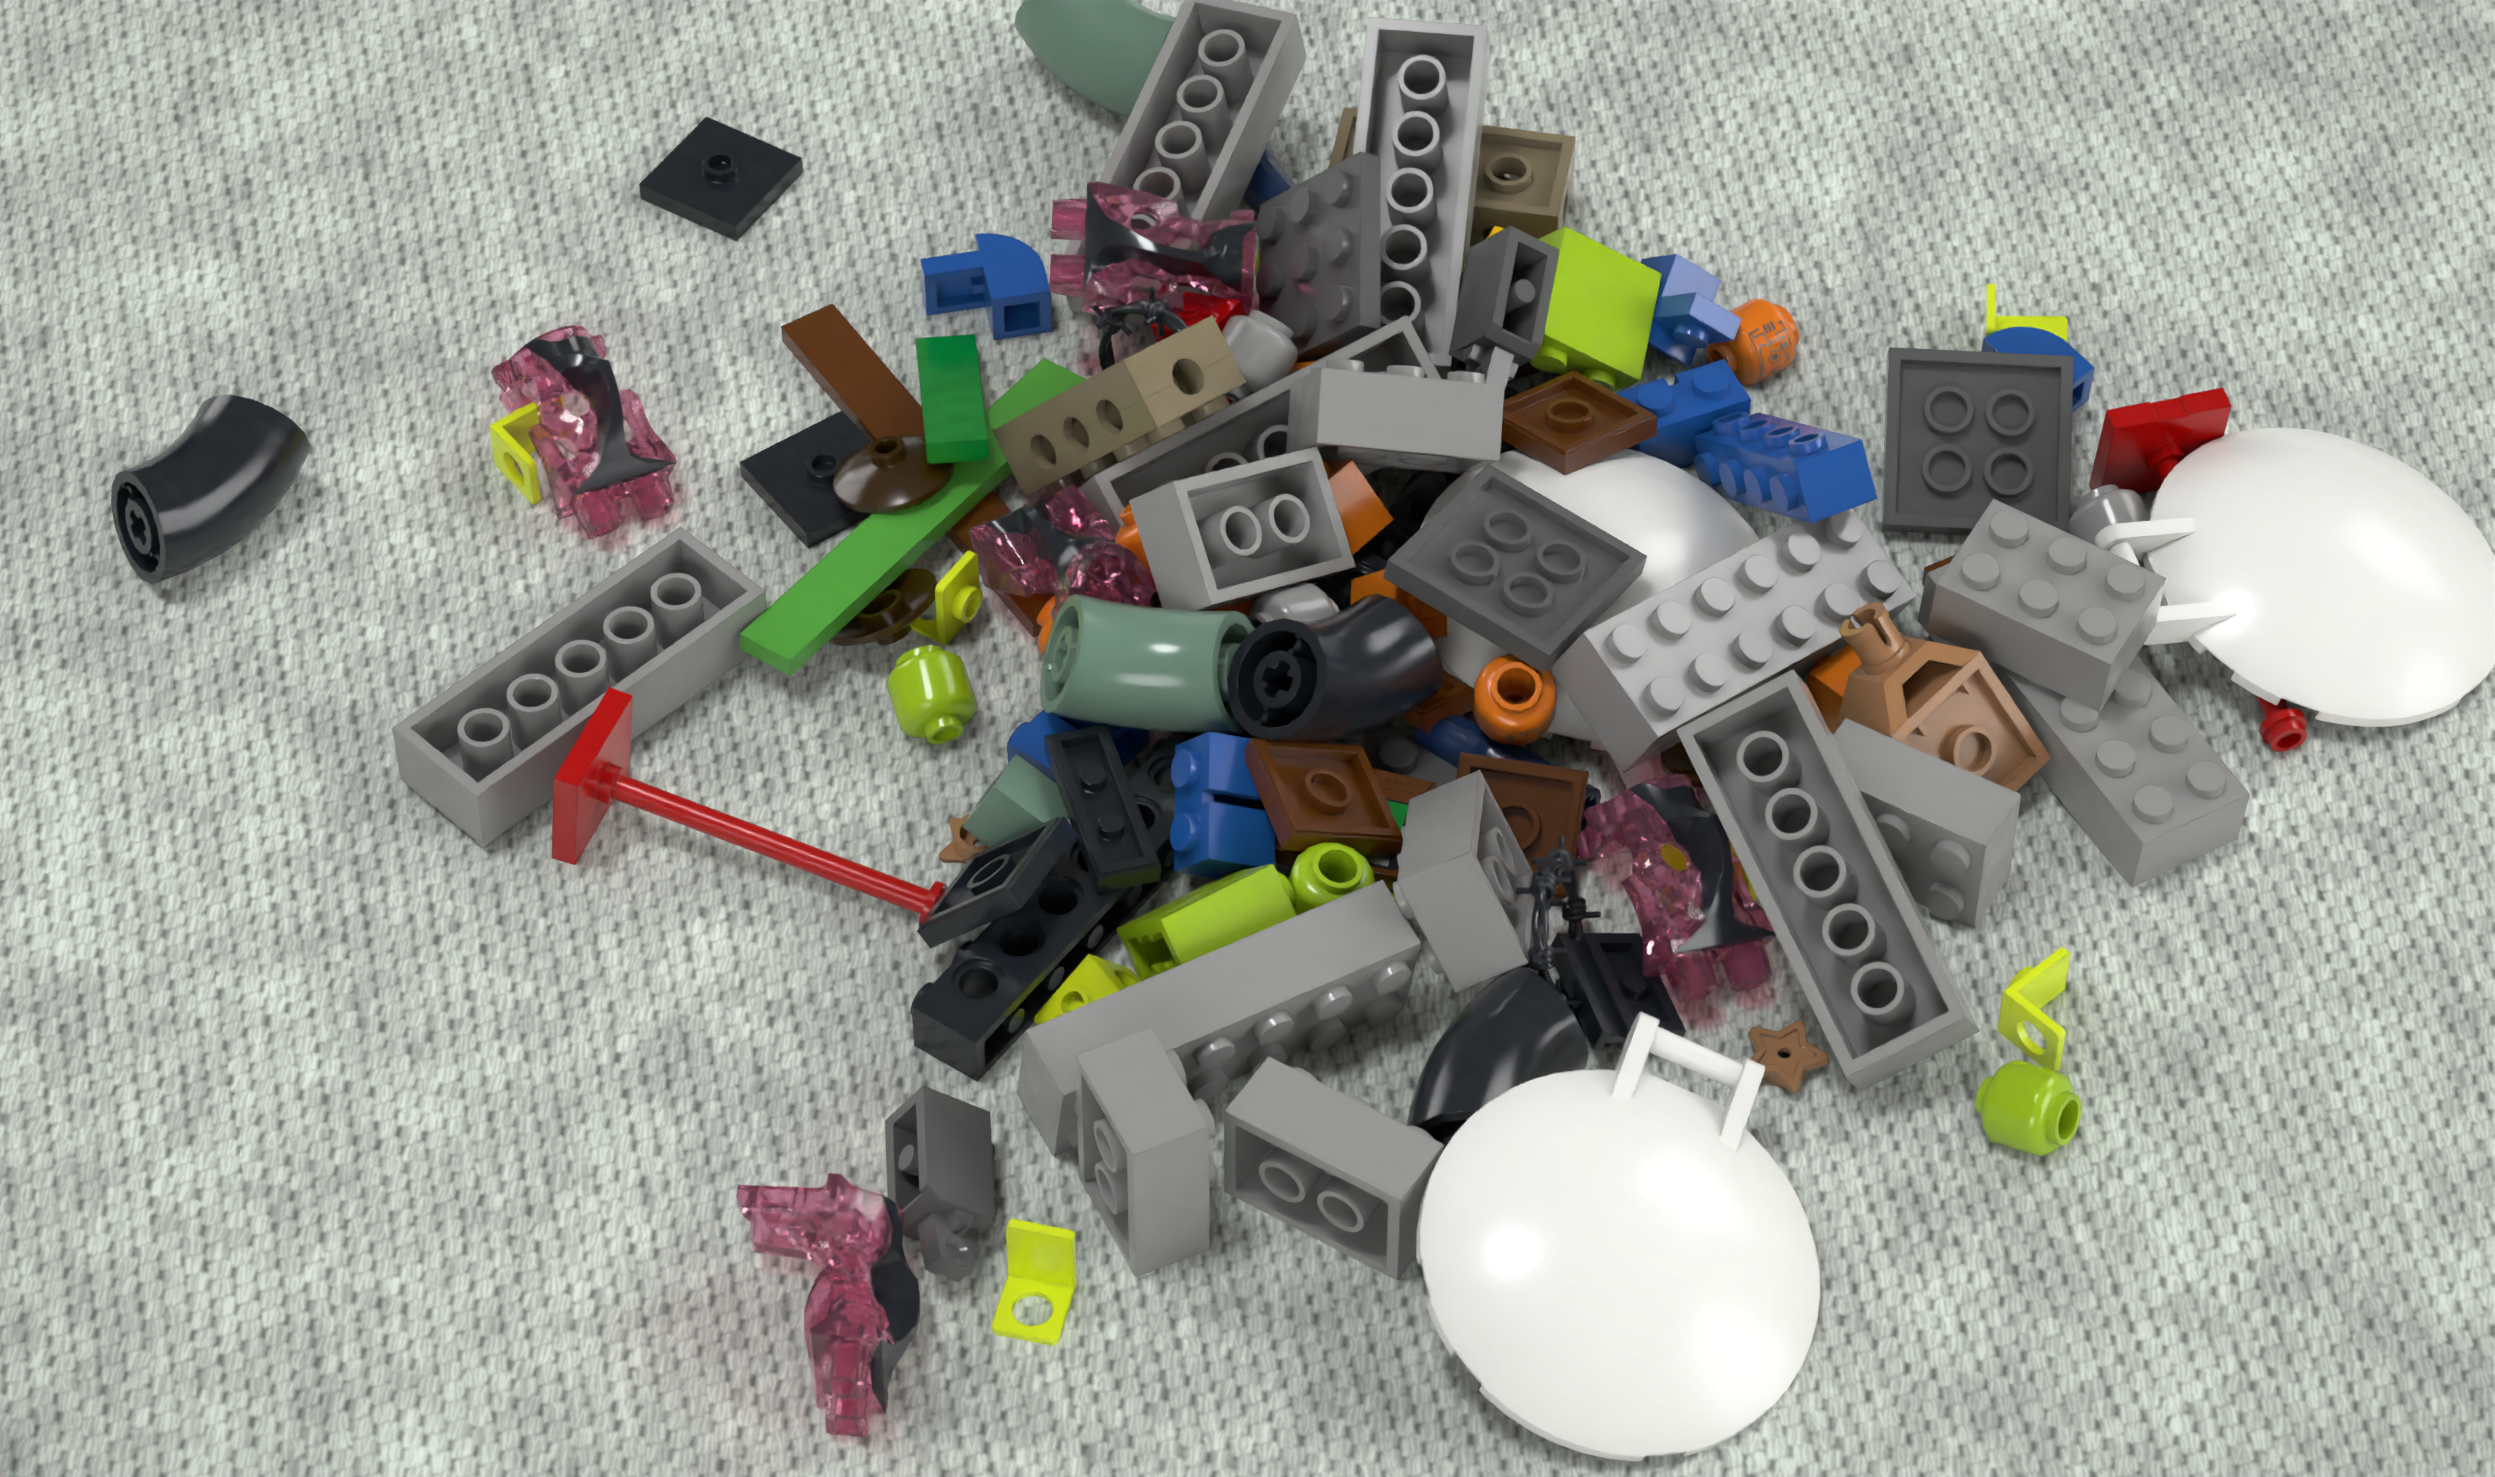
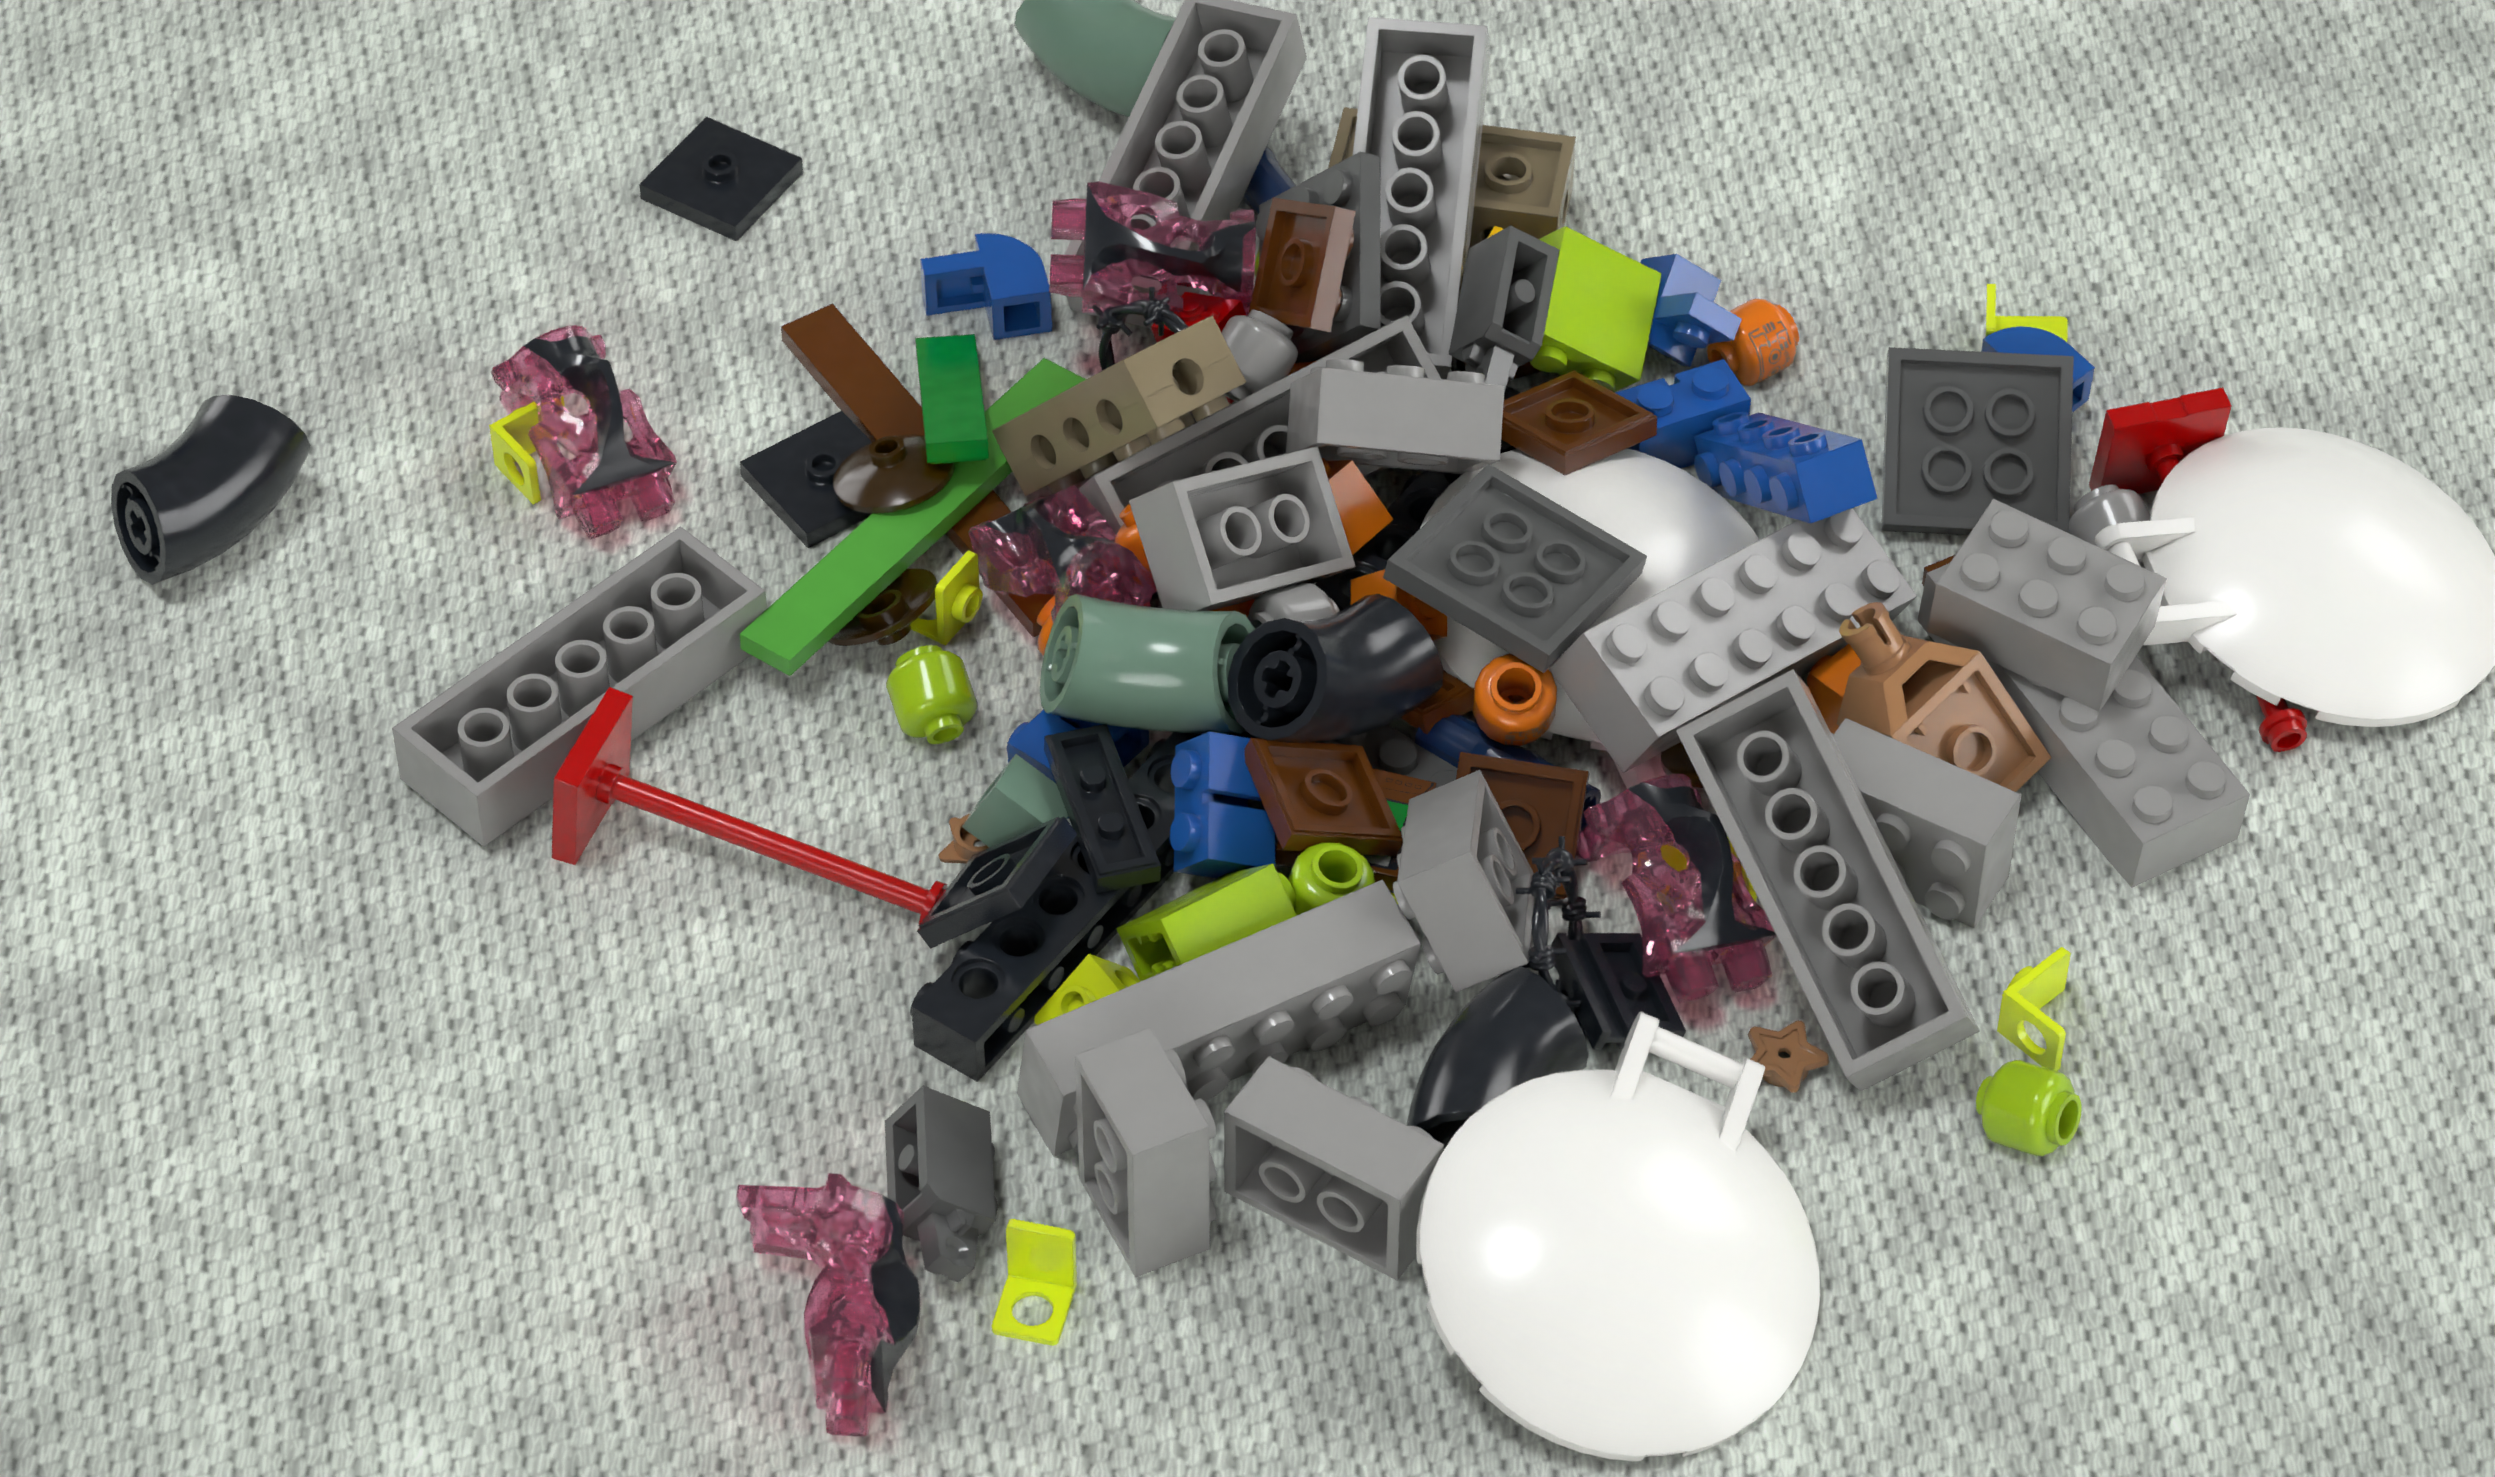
(1303, 263): none -> reddish brown plate

